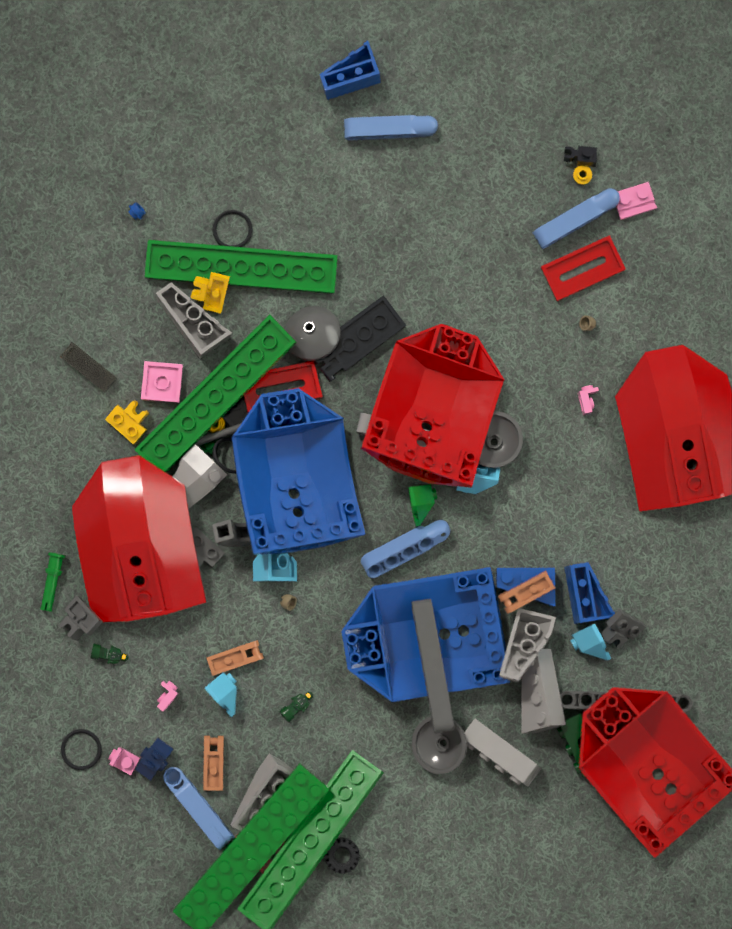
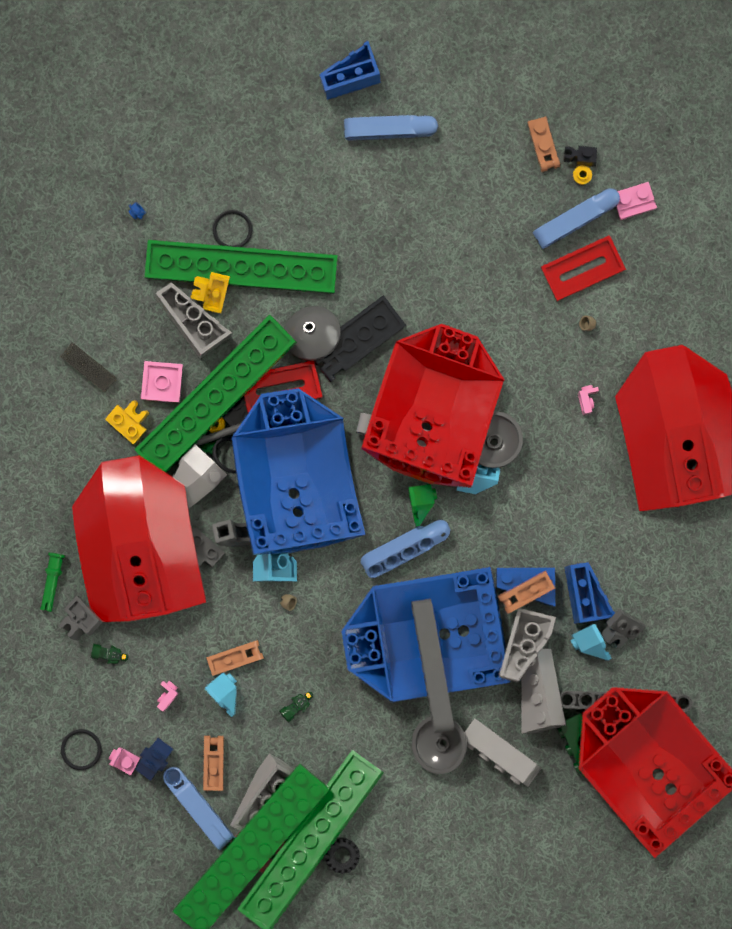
(543, 143): none -> nougat plate

